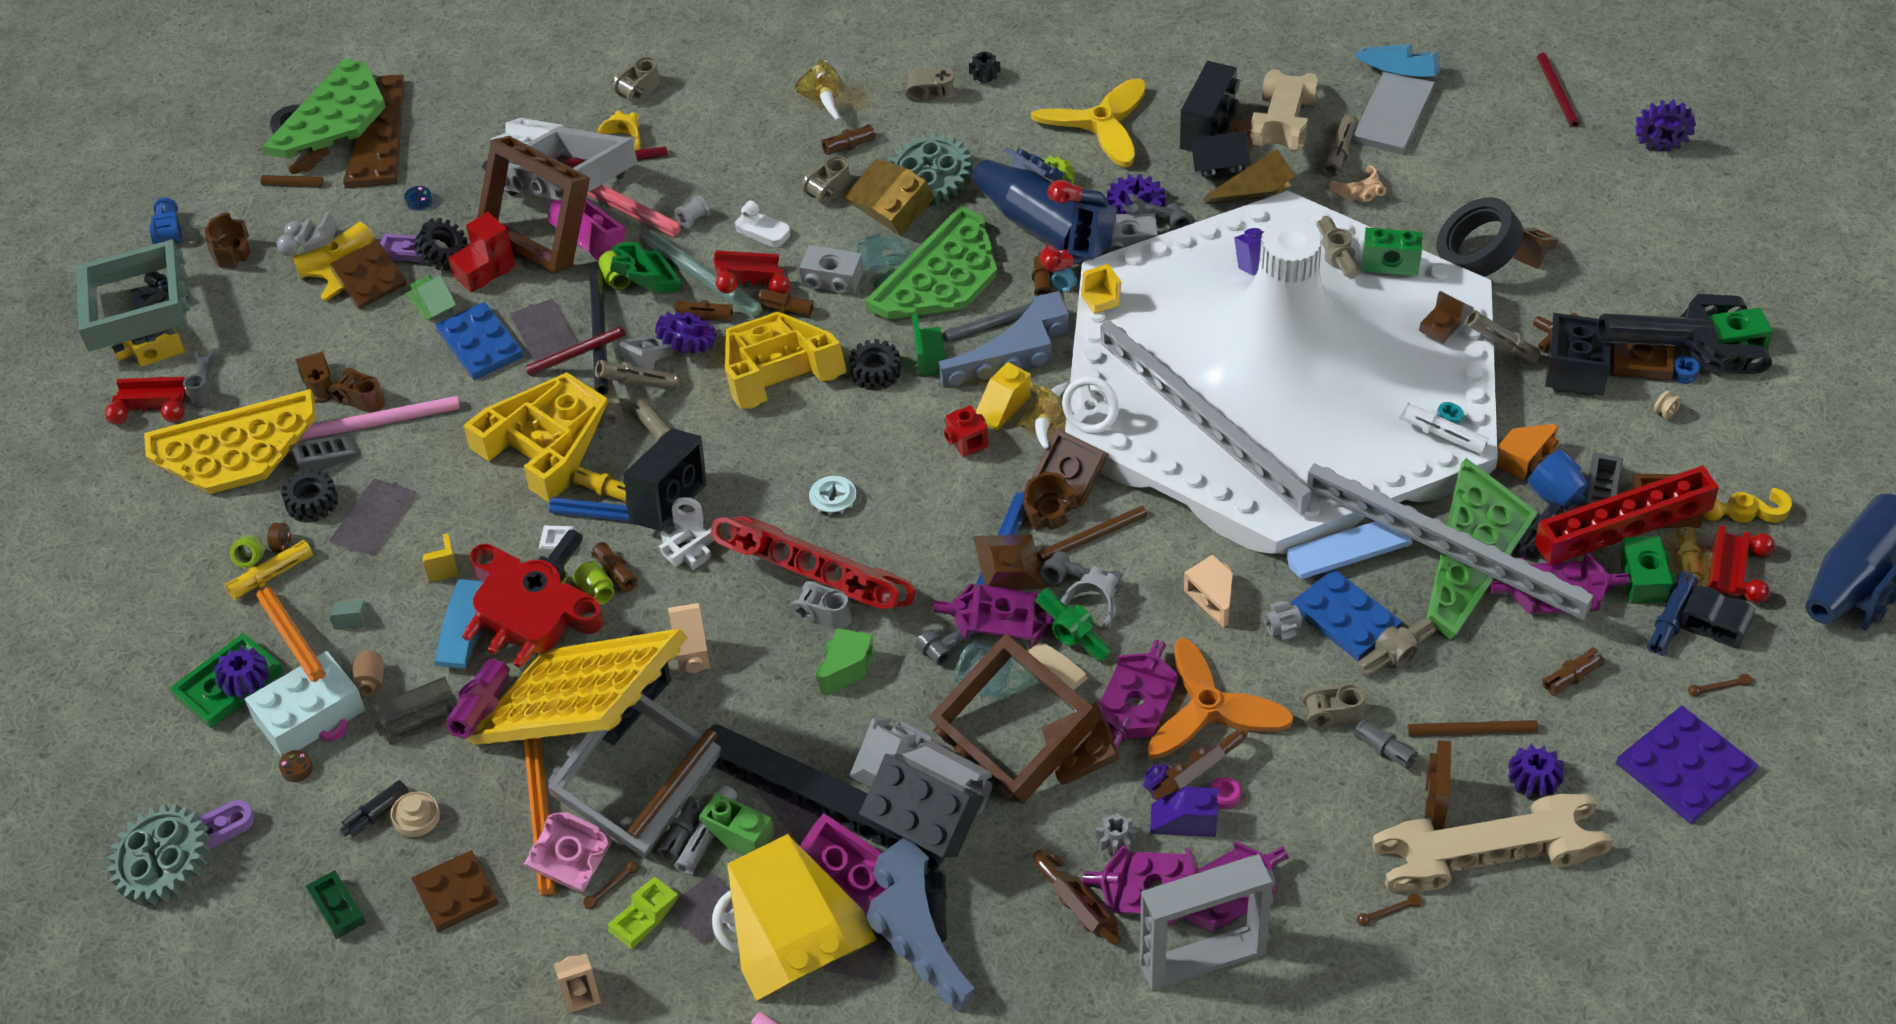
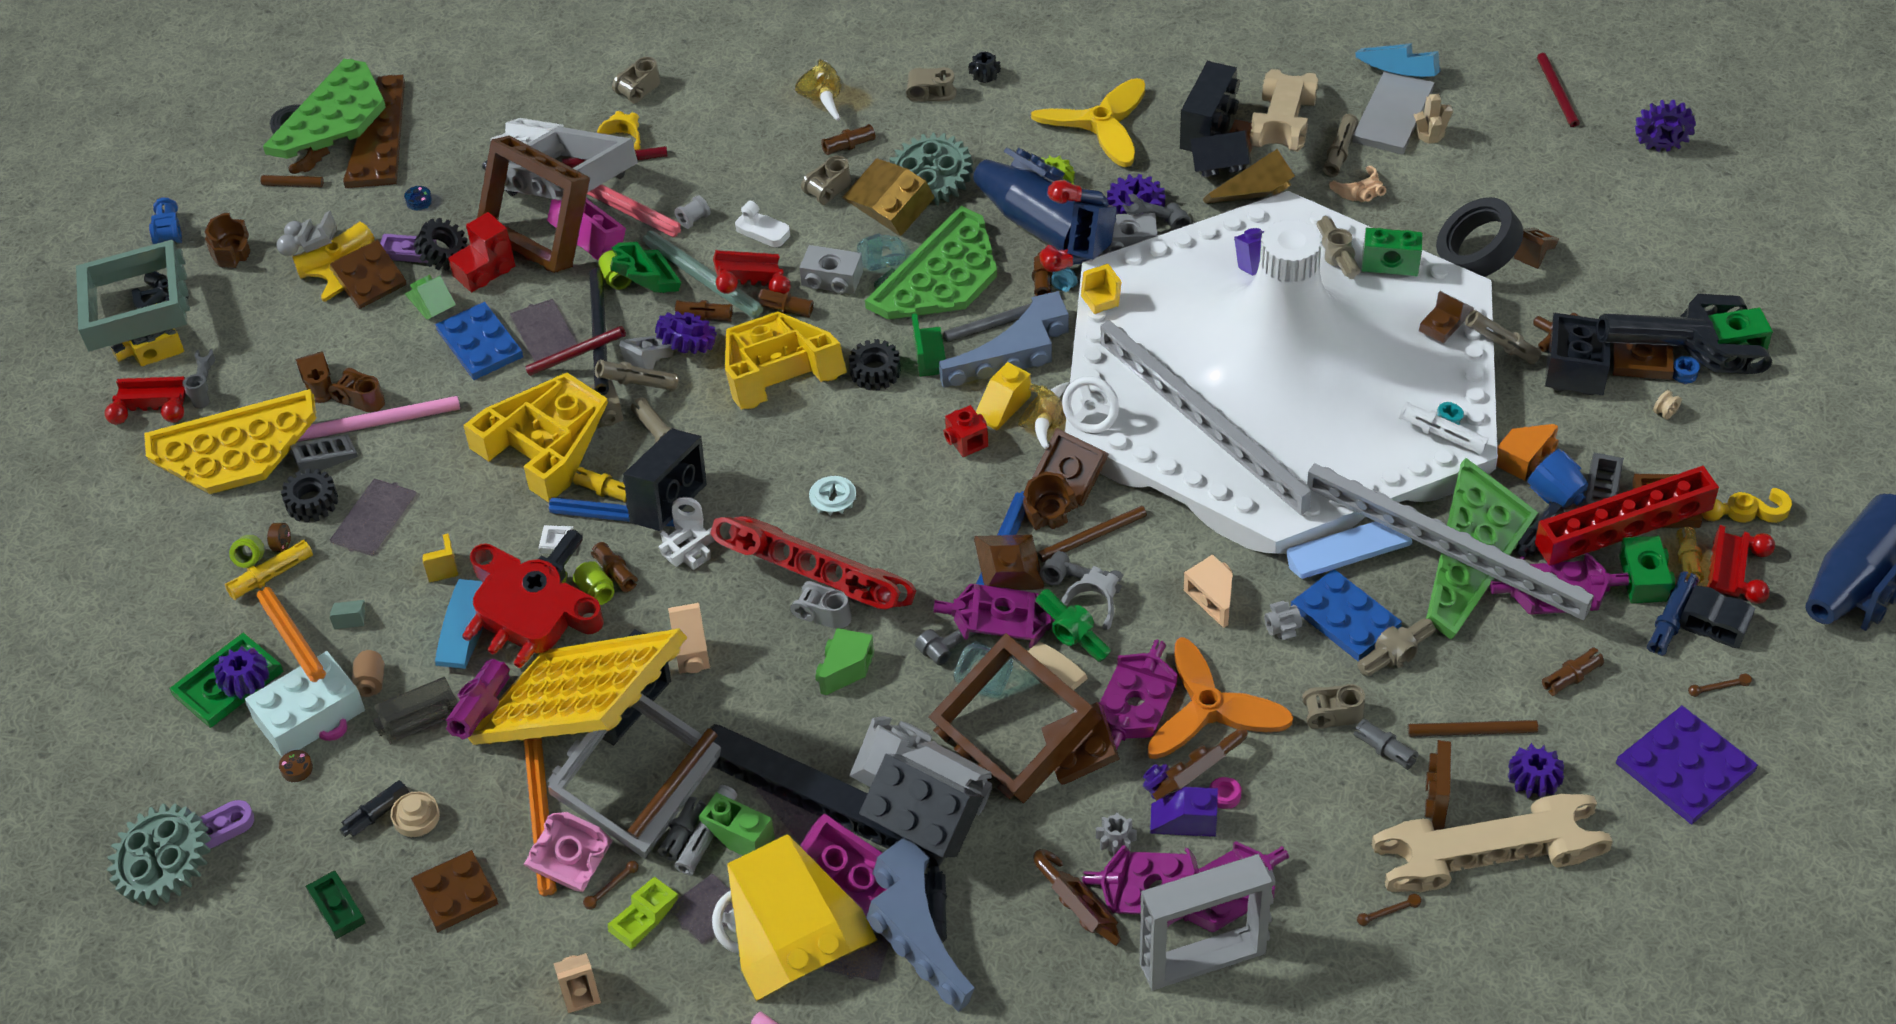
(1434, 120): none -> tan rock

